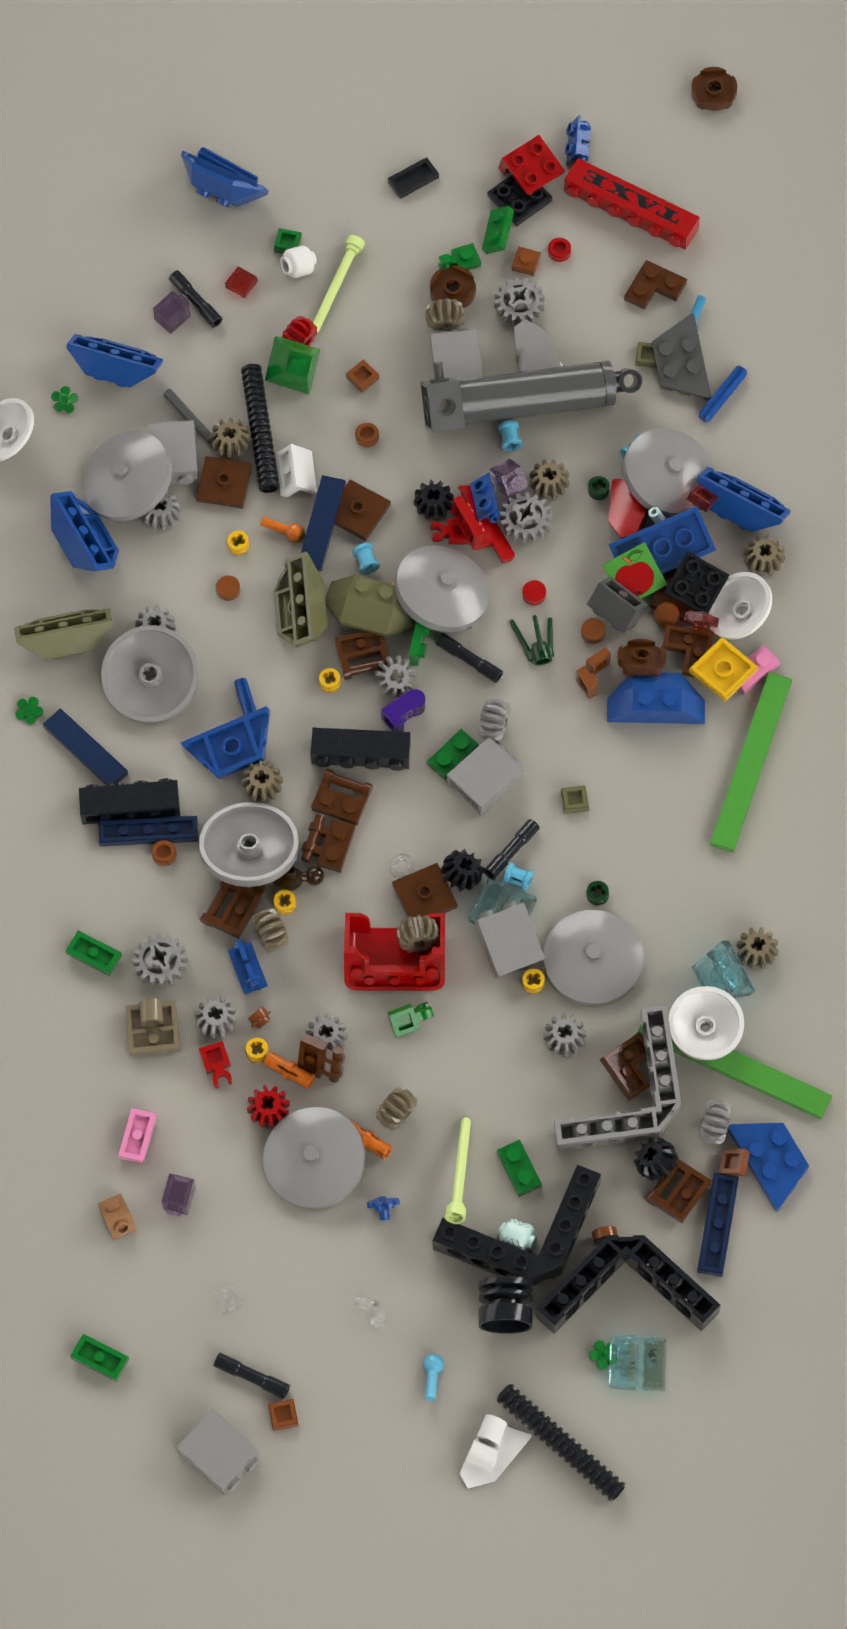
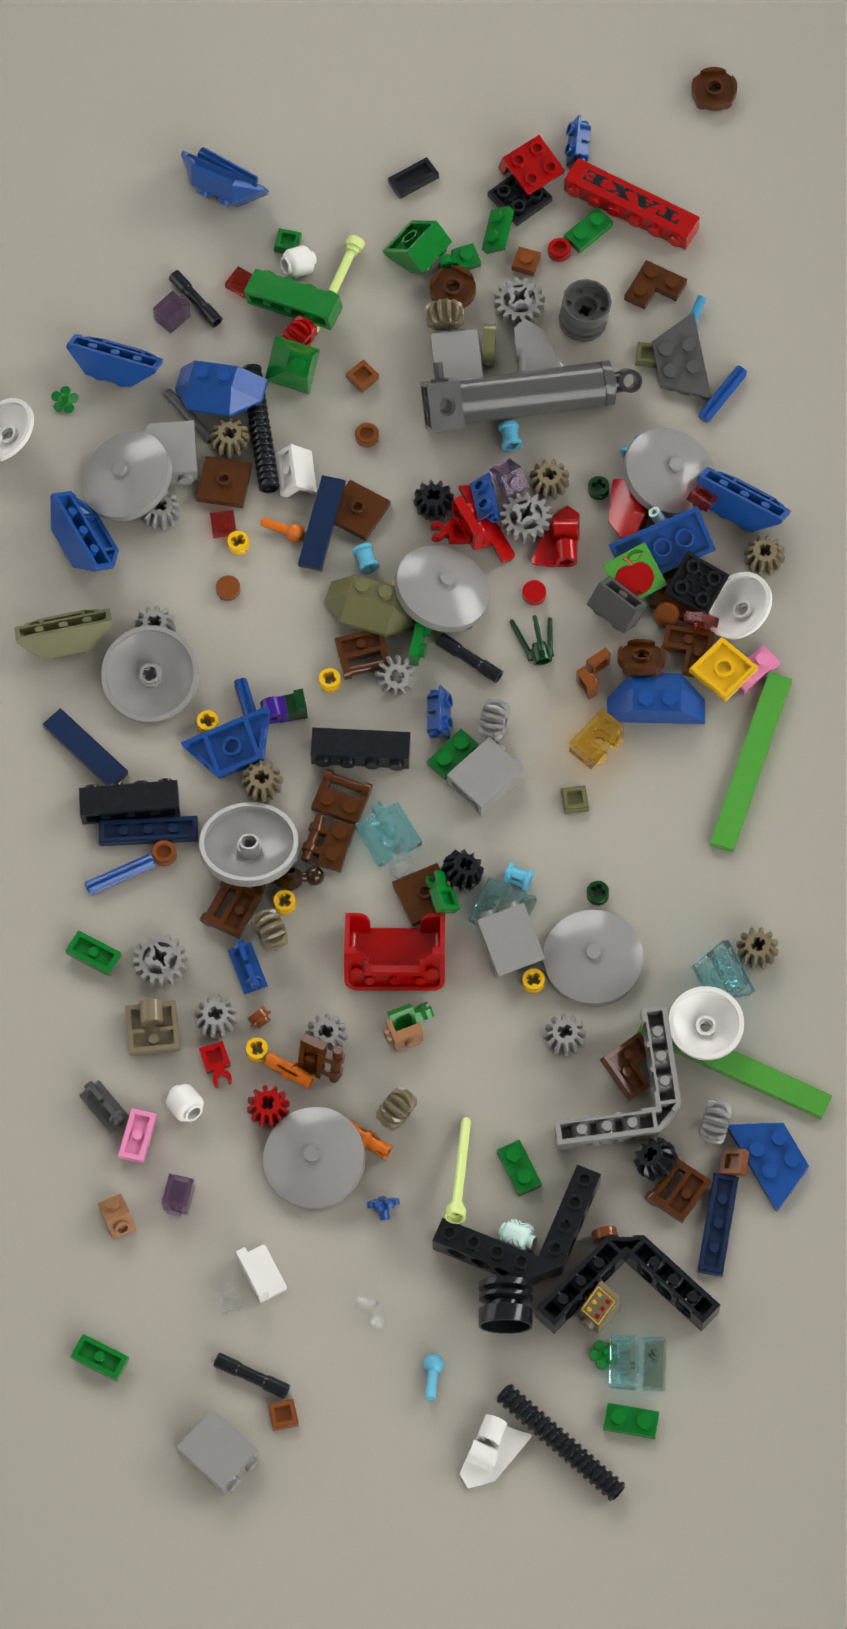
(29, 710): green plant -> none
(104, 1105): none -> dark grey hinge
(120, 874): none -> axle
(184, 1103): none -> white head
(207, 714): none -> yellow bush
(219, 388): none -> blue wedge
(222, 523): none -> clear red plate
(261, 1272): none -> white panel
(286, 707): none -> leg
(293, 298): none -> green brick
(300, 601): olive wedge -> none
(387, 833): none -> clear light blue bracket
(403, 708): dark purple leg -> none
(407, 1037): none -> medium nougat bracket
(418, 246): none -> green slope
(418, 934): dark tan gear -> none
(439, 702): none -> blue hinge
(442, 896): none -> green plate
(489, 345): none -> olive beam
(502, 859): black piece -> none
(559, 544): none -> red panel
(585, 310): none -> dark grey wheel
(588, 230): none -> green plate
(593, 630): dark orange tile -> none
(599, 1308): none -> dark tan slope
(602, 727): none -> clear yellow brick
(631, 1421): none -> green plate

